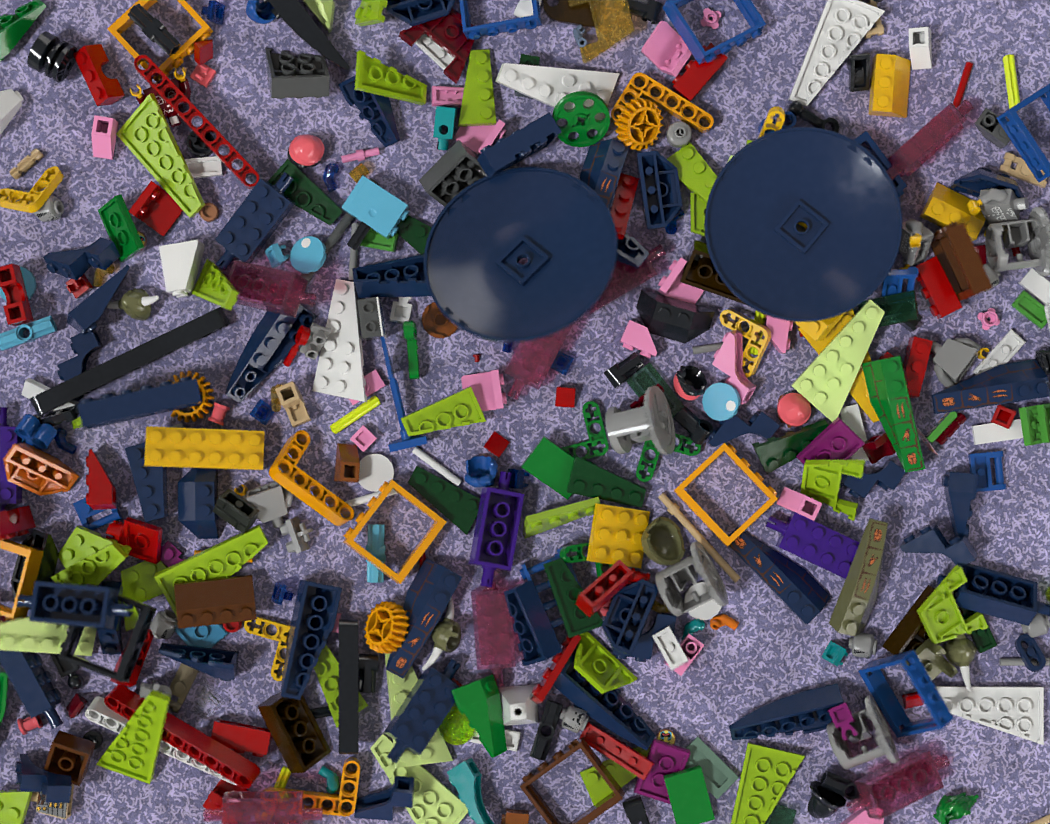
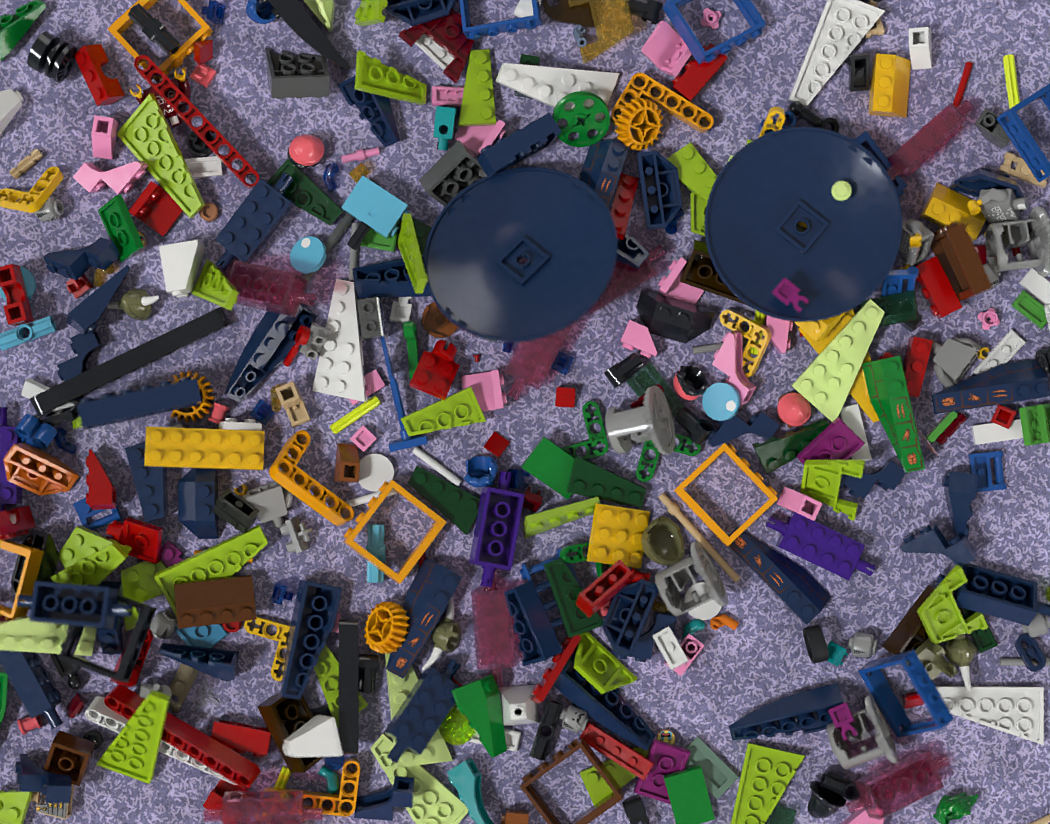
(119, 179): none -> bright pink arch
(232, 424): none -> white plate
(275, 255): medium azure tile -> none
(314, 739): none -> white slope
(334, 762): none -> clear blue tile
(411, 254): none -> lime wing
(436, 370): none -> red plate
(531, 500): none -> dark red tile
(673, 138): light grey head -> none
(787, 293): none -> magenta plate
(815, 644): none -> black tyre
(841, 191): none -> yellowish green plate
(862, 582): olive wedge -> none
(878, 447): dark red panel -> none

